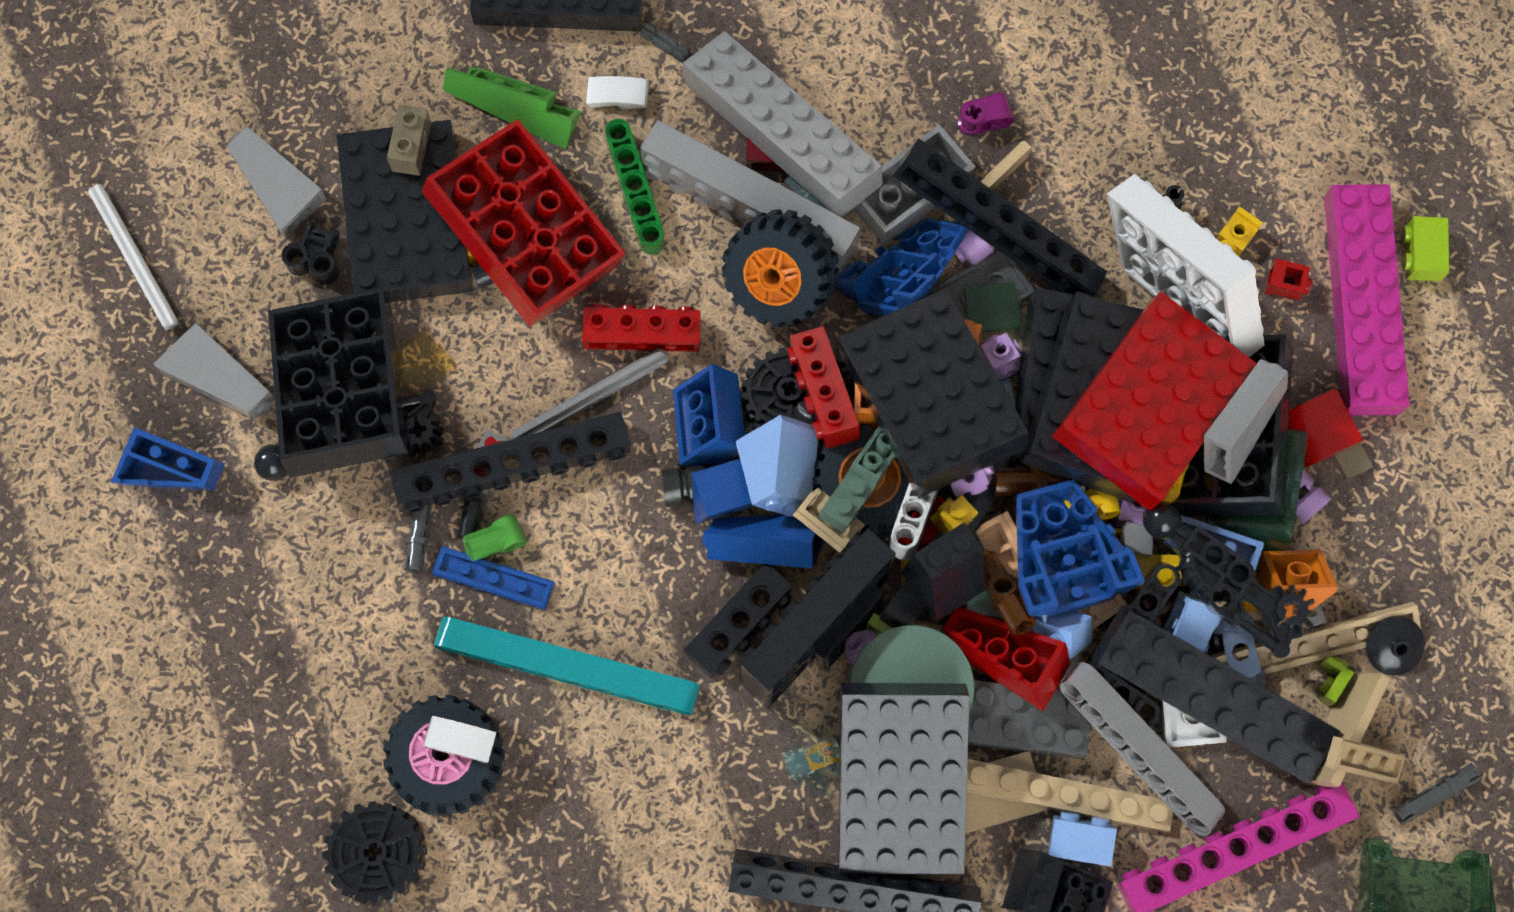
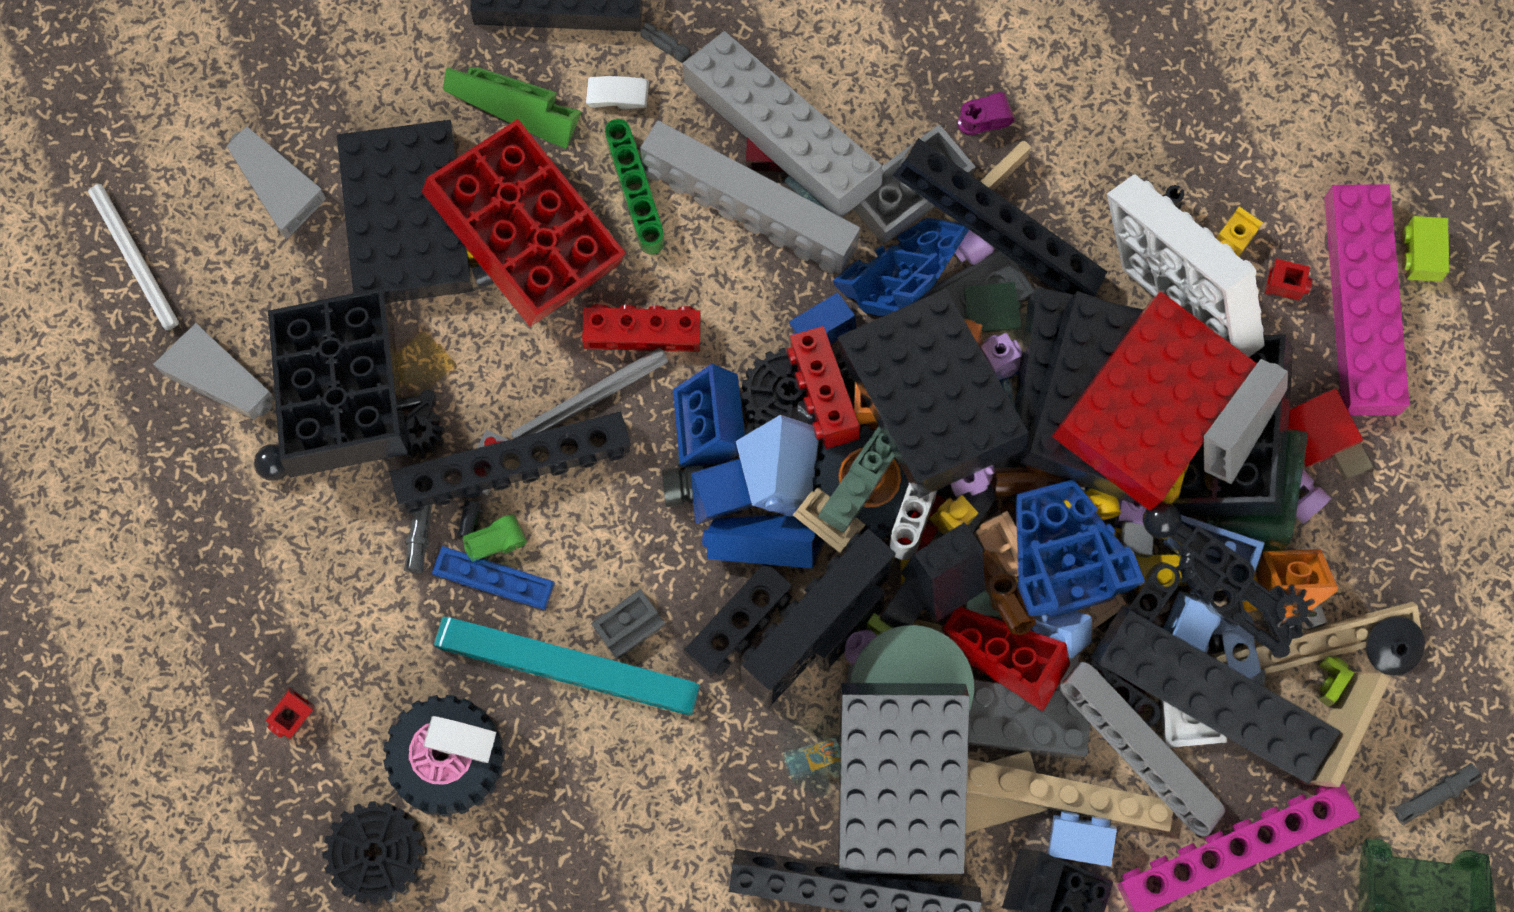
(164, 464): blue wedge -> none
(291, 700): none -> red brick
(317, 250): black piece -> none
(409, 140): dark tan brick -> none
(628, 624): none -> dark grey plate
(780, 268): black wheel -> none
(831, 314): none -> blue hinge
(1365, 760): tan tile -> none

